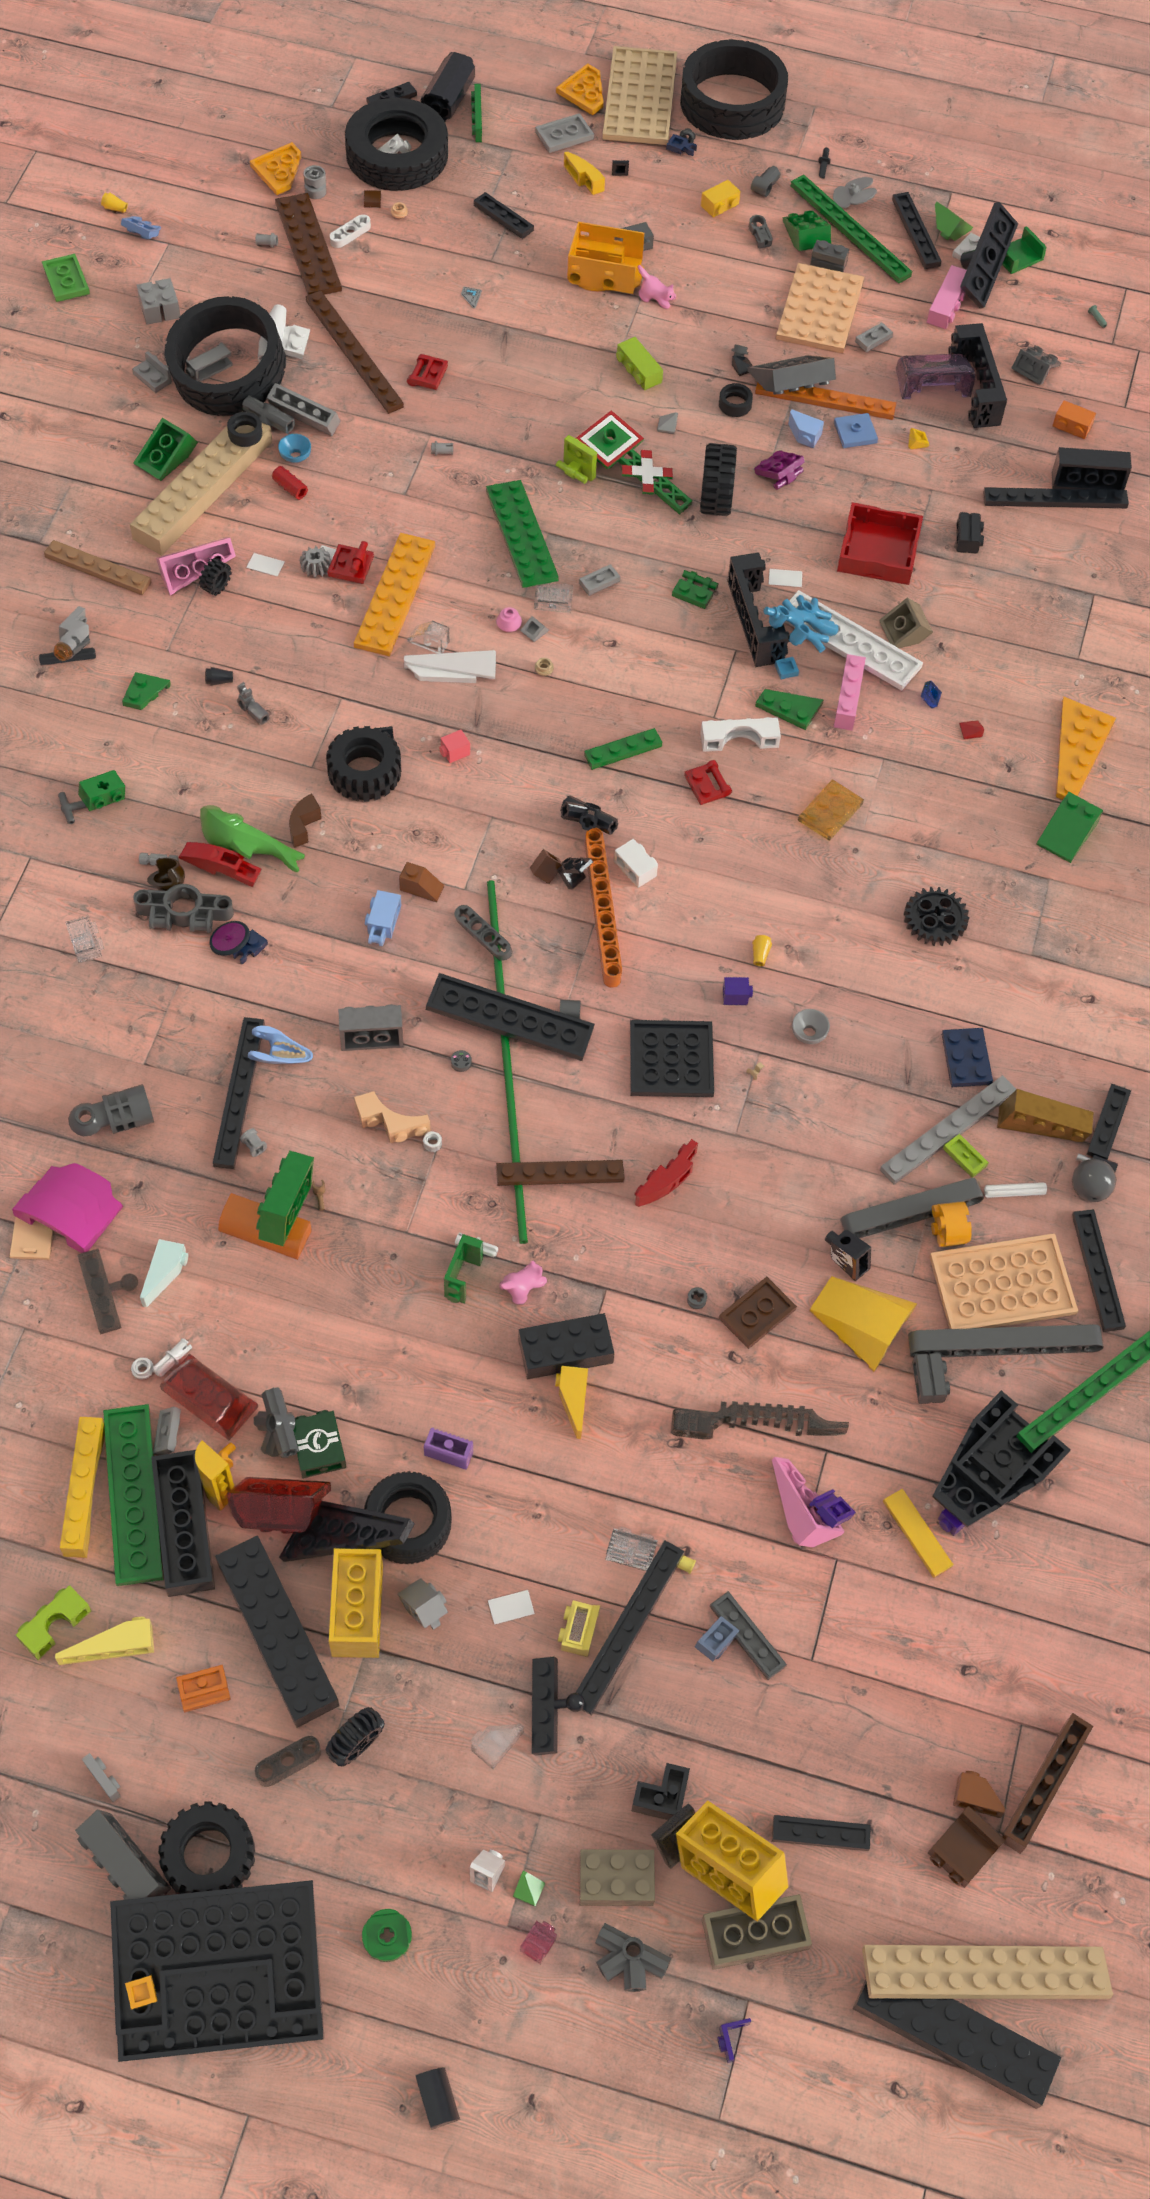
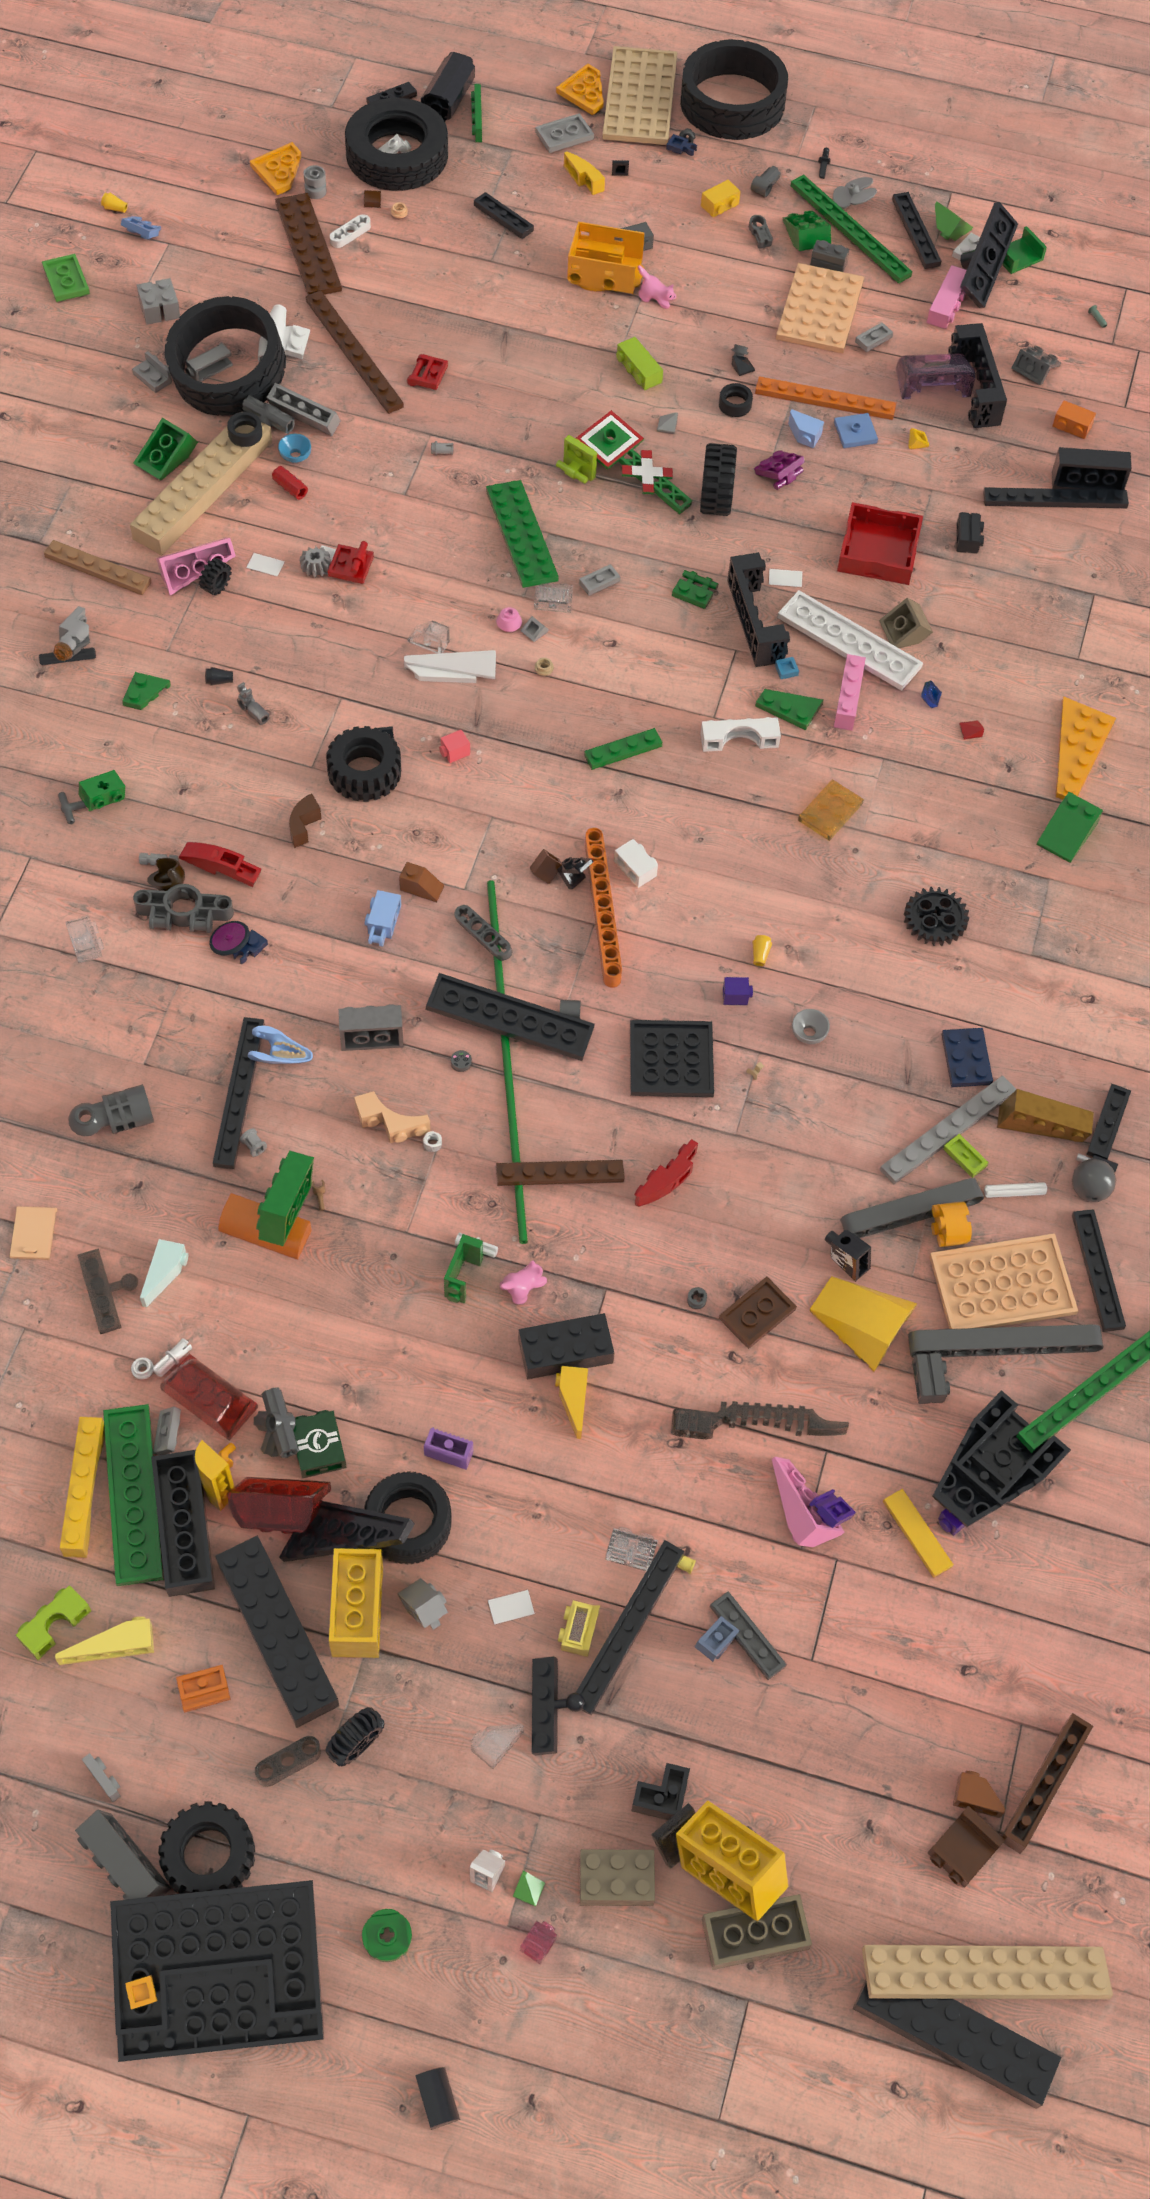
(71, 1203): dark pink slope -> none
(232, 833): bright green piece -> none
(265, 239): light grey pin -> none
(394, 594): light orange plate -> none
(471, 295): light grey sticker -> none
(588, 815): black piece -> none
(633, 1967): dark grey piece -> none
(702, 785): red plate -> none
(724, 2040): dark purple bracket -> none
(794, 373): dark grey slope -> none
(807, 613): dark azure plant -> none
(821, 1833): black plate -> none

